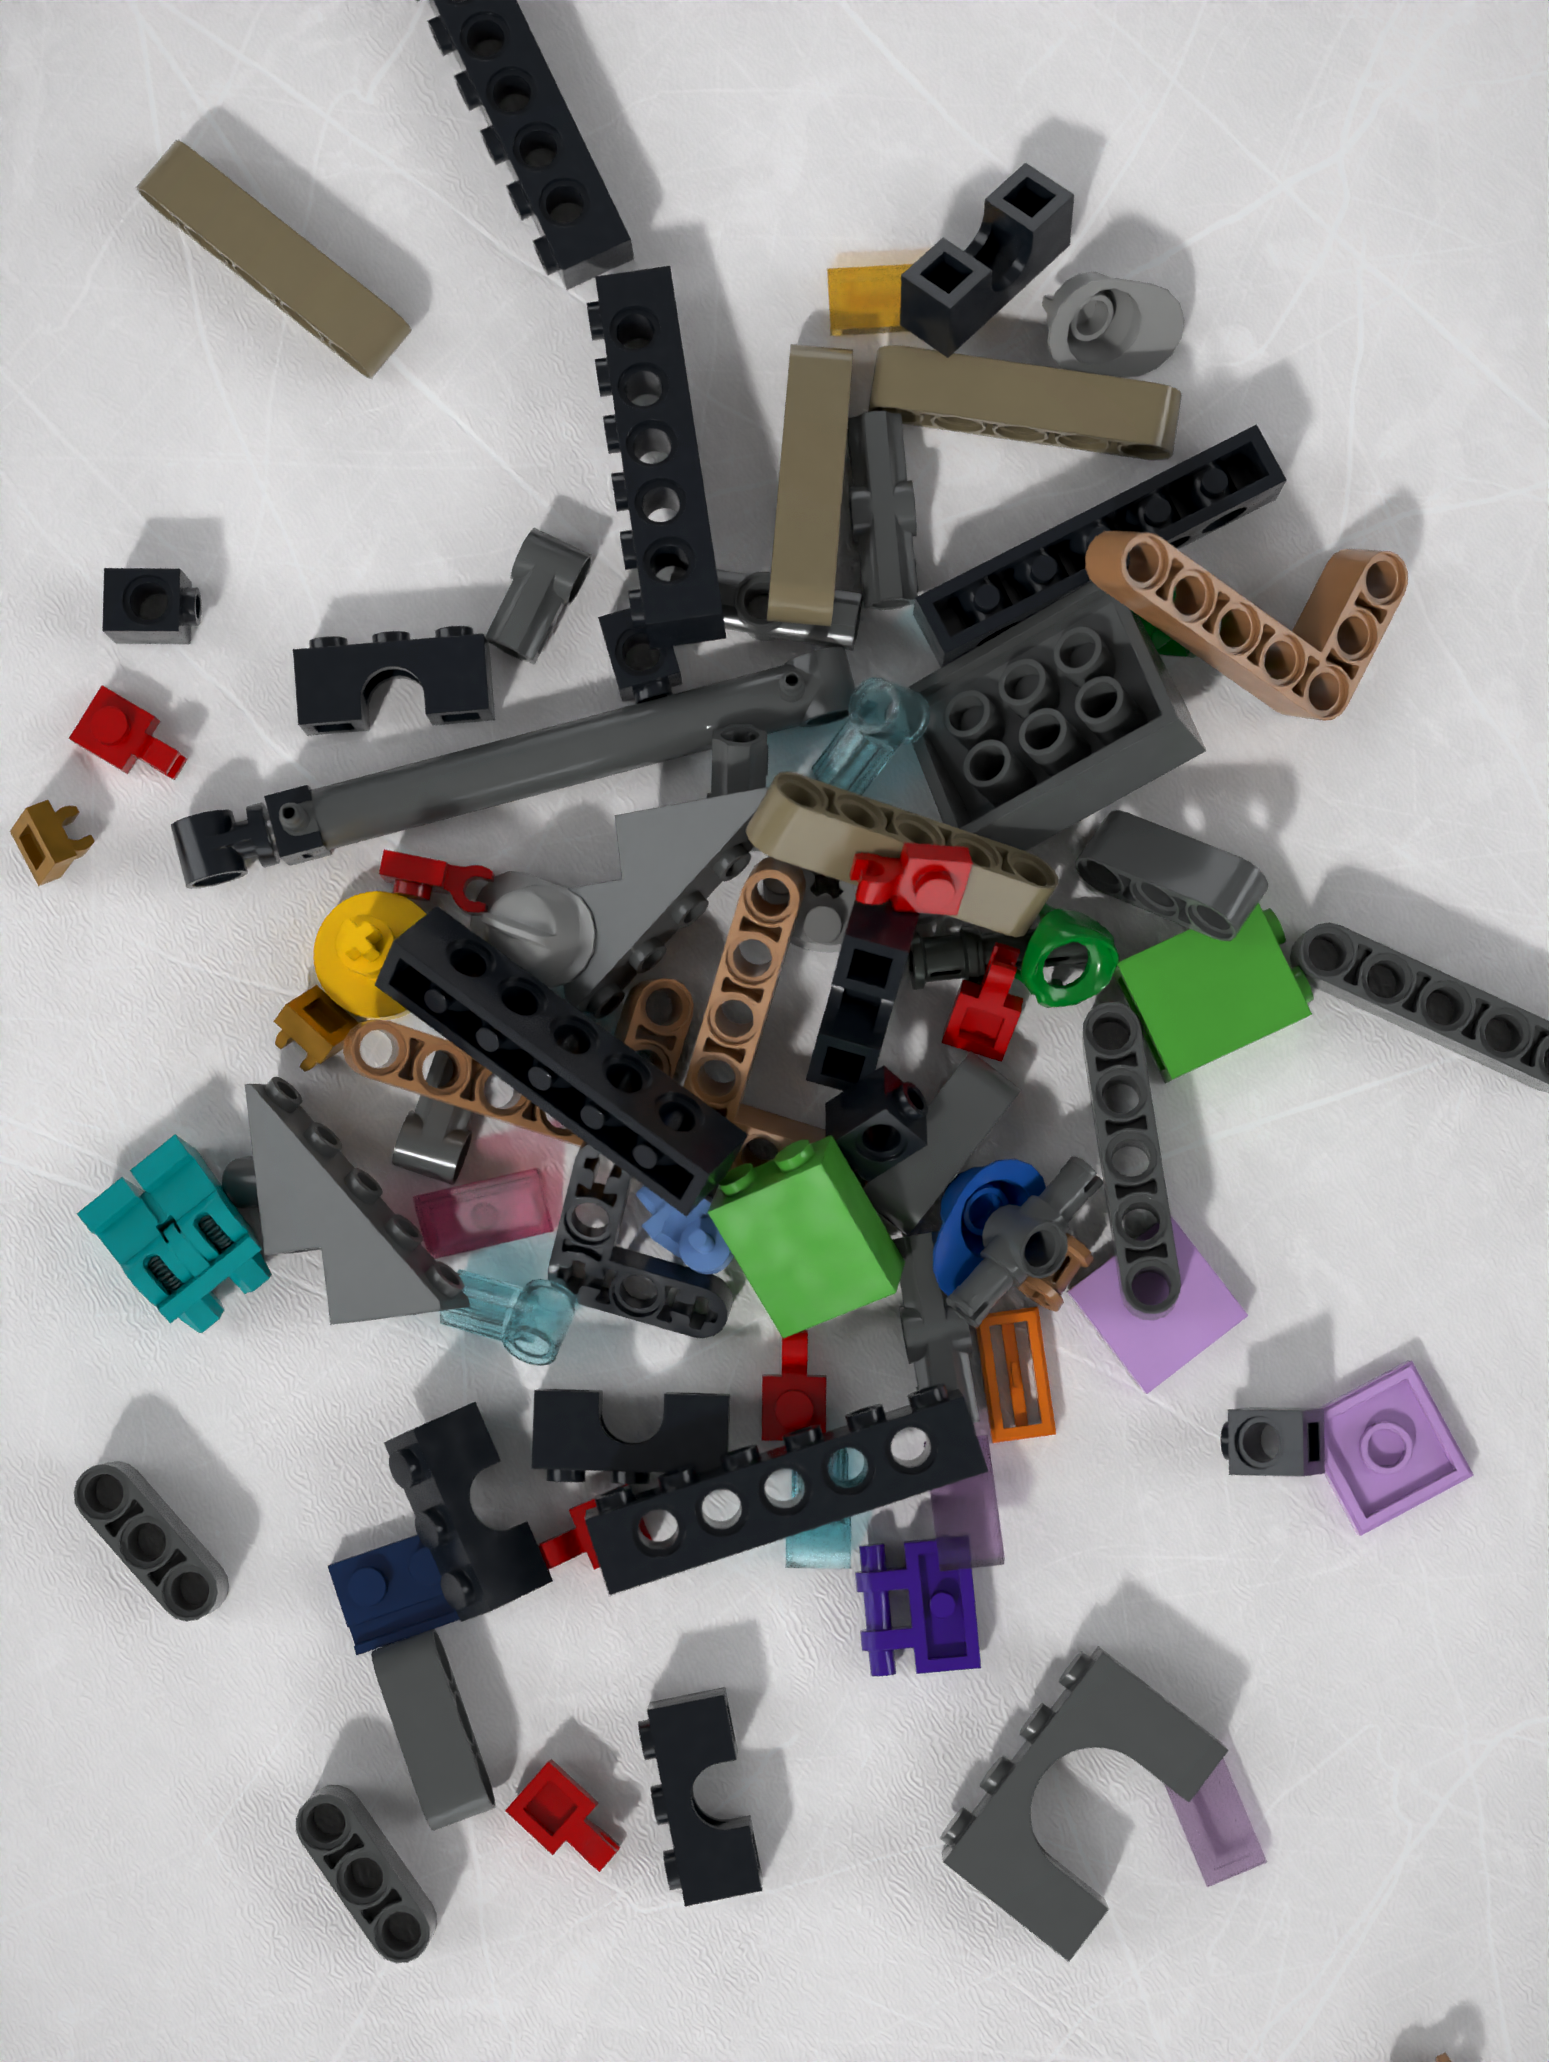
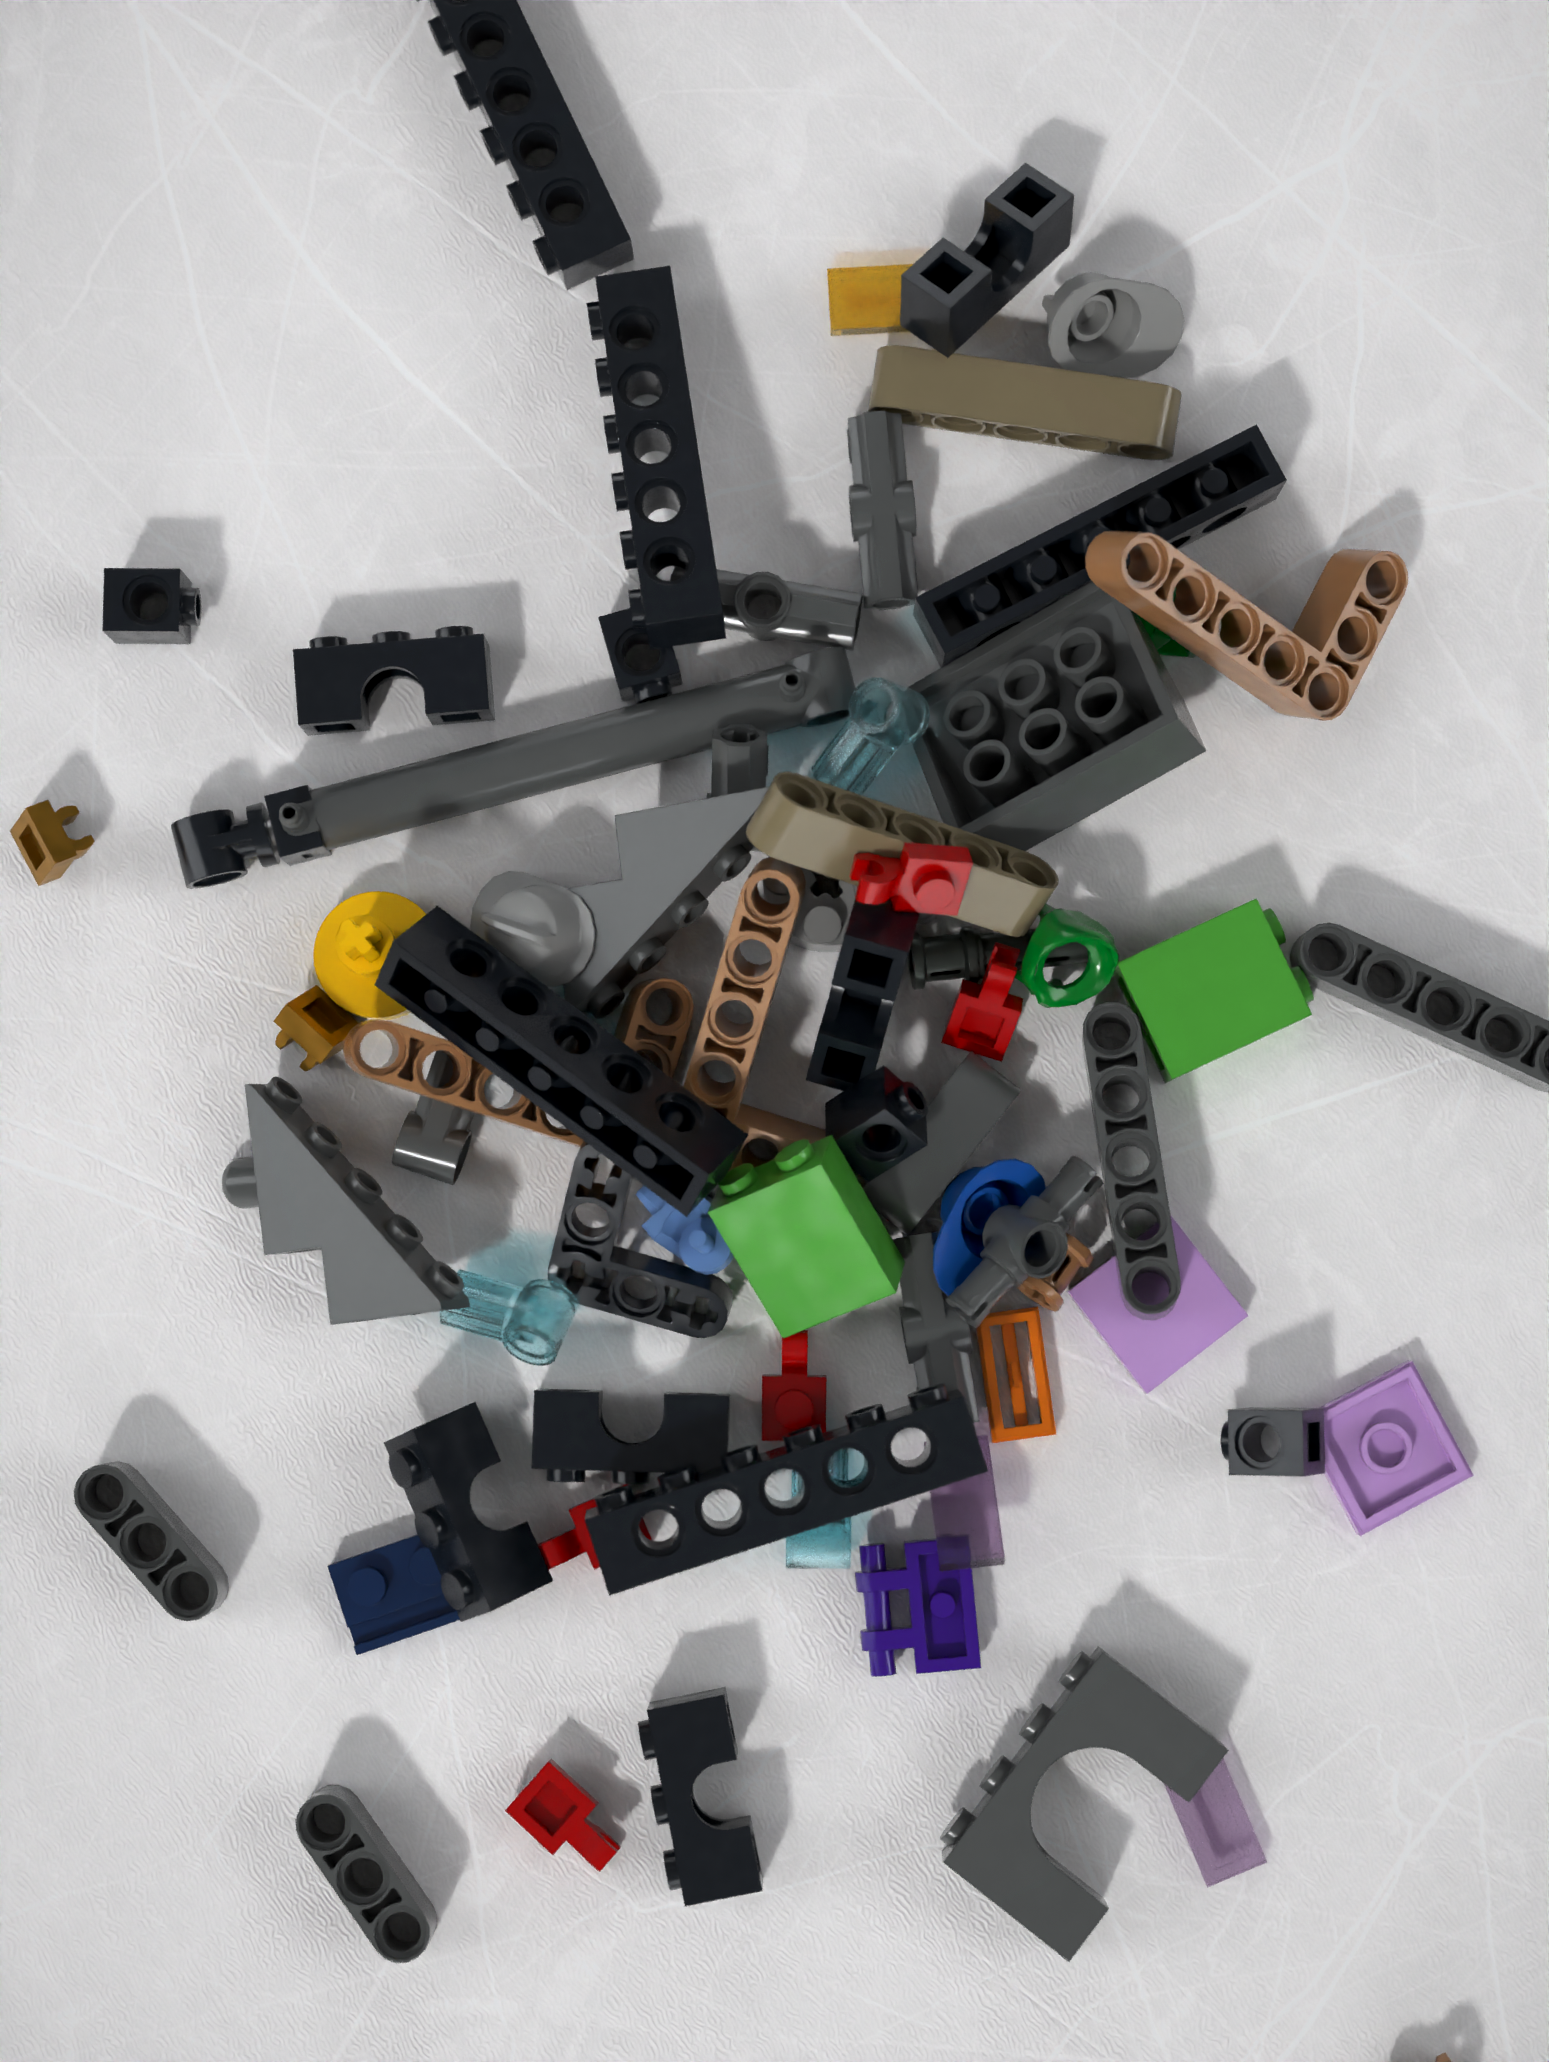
(123, 733): red plate -> none
(177, 1235): teal hips -> none
(274, 259): dark tan beam -> none
(419, 876): red plate -> none
(433, 1729): dark grey beam -> none
(484, 1213): clear pink slope -> none
(544, 580): dark grey piece -> none
(810, 486): dark tan beam -> none
(1171, 875): dark grey beam -> none

